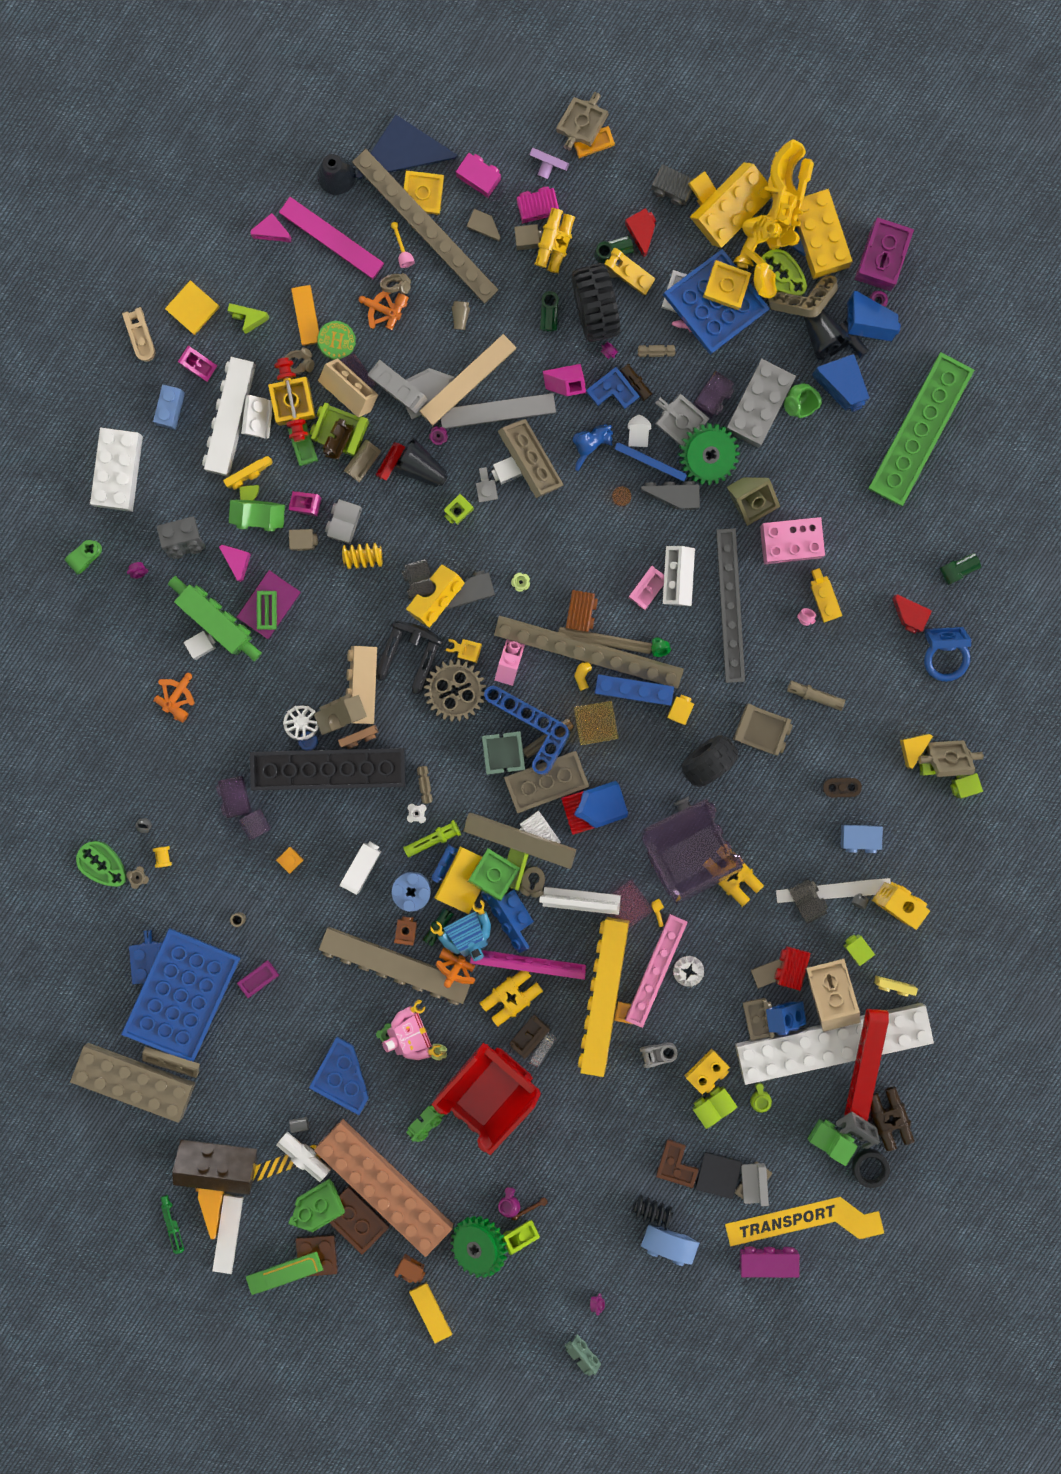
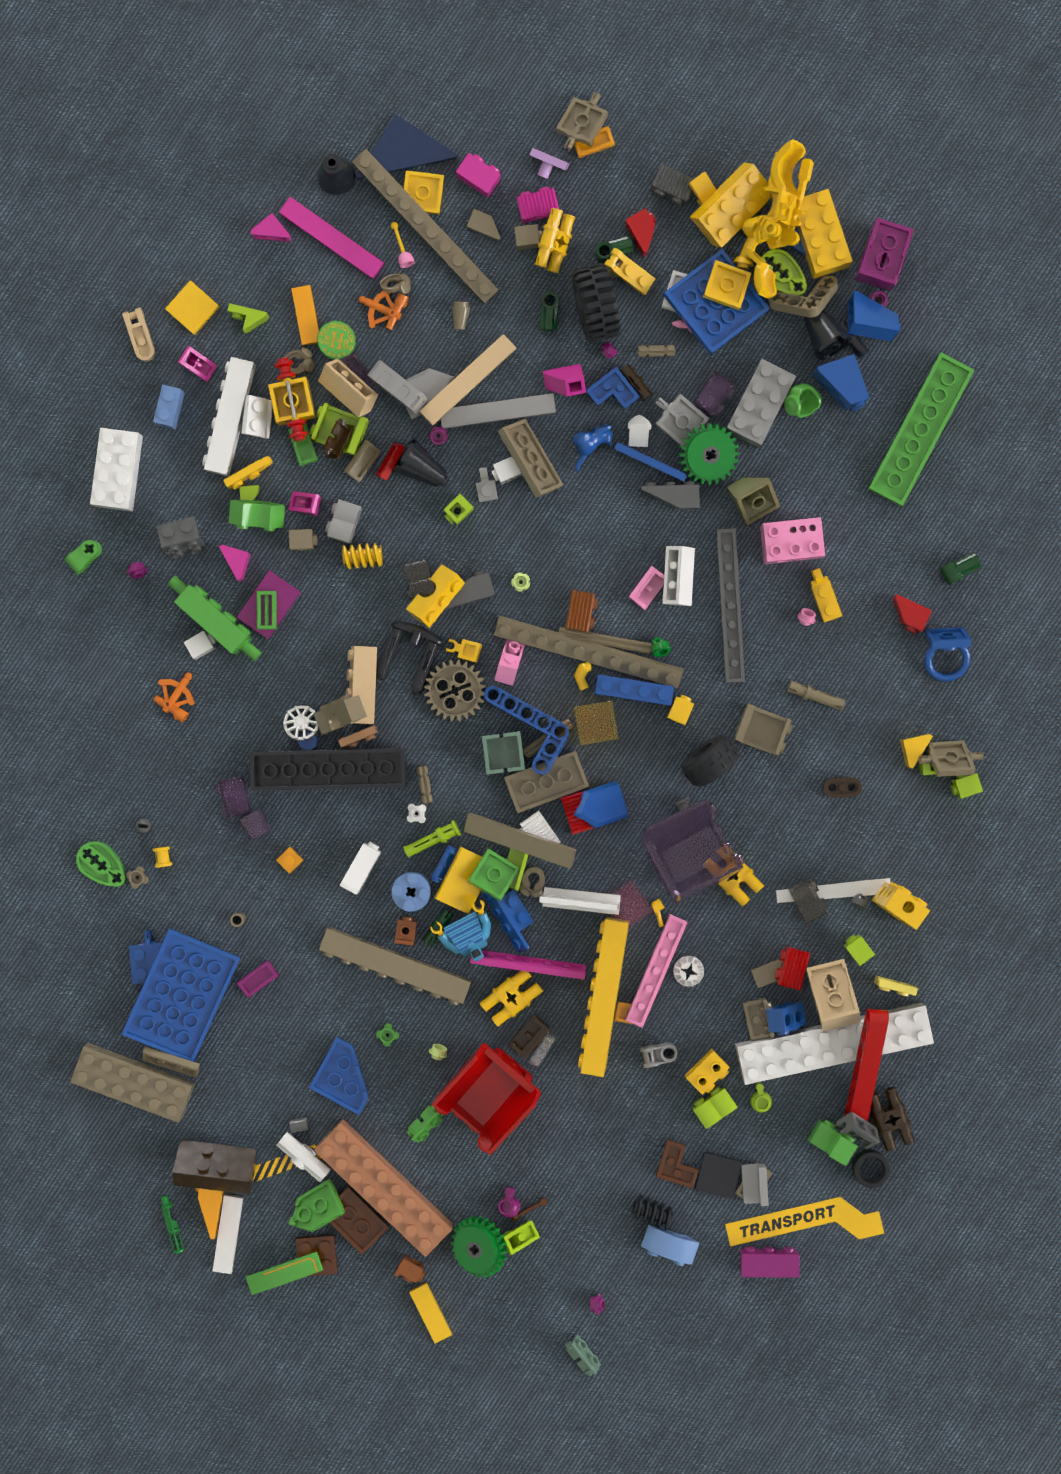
(409, 1035): bright pink torso -> none
(459, 963): orange piece -> none
(621, 496): clear orange tile -> none
(861, 837): medium blue brick -> none

